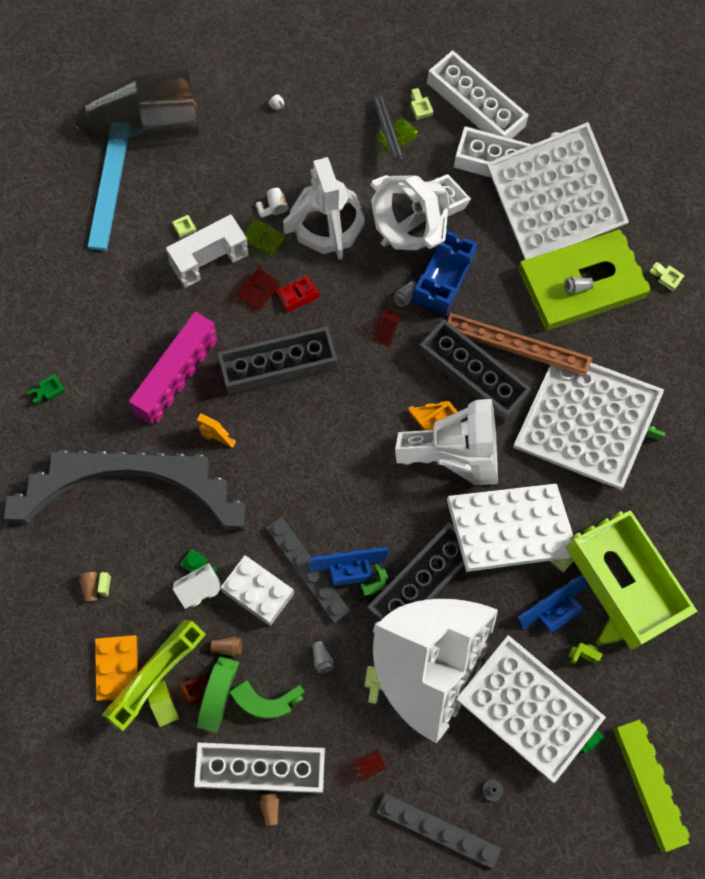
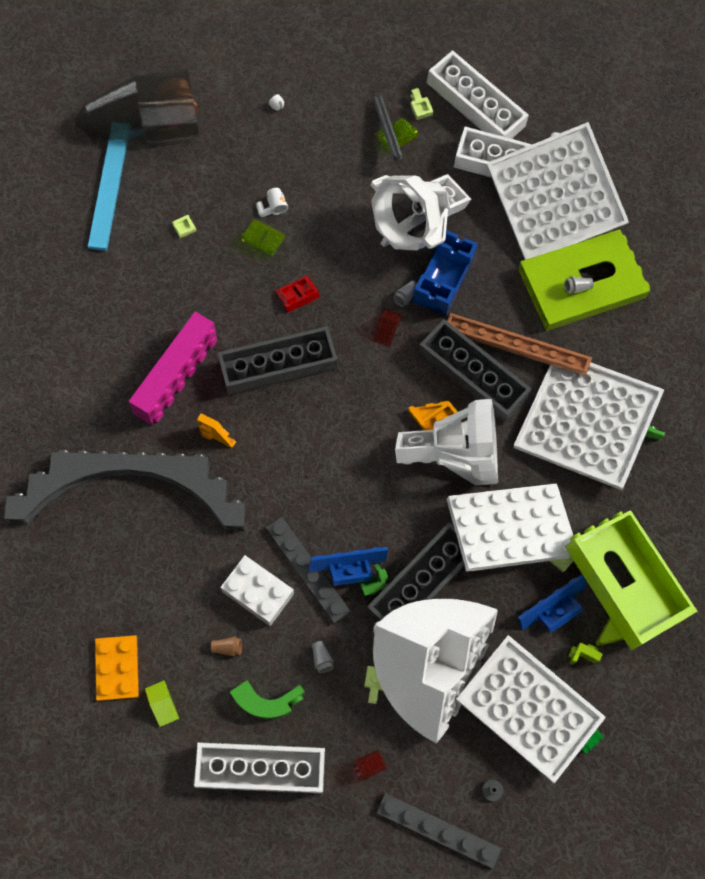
(49, 388): green plate -> none
(89, 585): medium nougat cone -> none
(104, 584): yellowish green tile -> none
(133, 696): lime arch -> none
(194, 561): green plate -> none
(194, 689): clear red slope -> none
(197, 586): white brick -> none
(205, 246): white piece -> none
(216, 694): bright green arch -> none
(264, 282): clear red piece -> none
(269, 806): medium nougat cone -> none
(328, 197): white plate -> none
(651, 787): lime brick -> none
(669, 277): yellowish green plate -> none

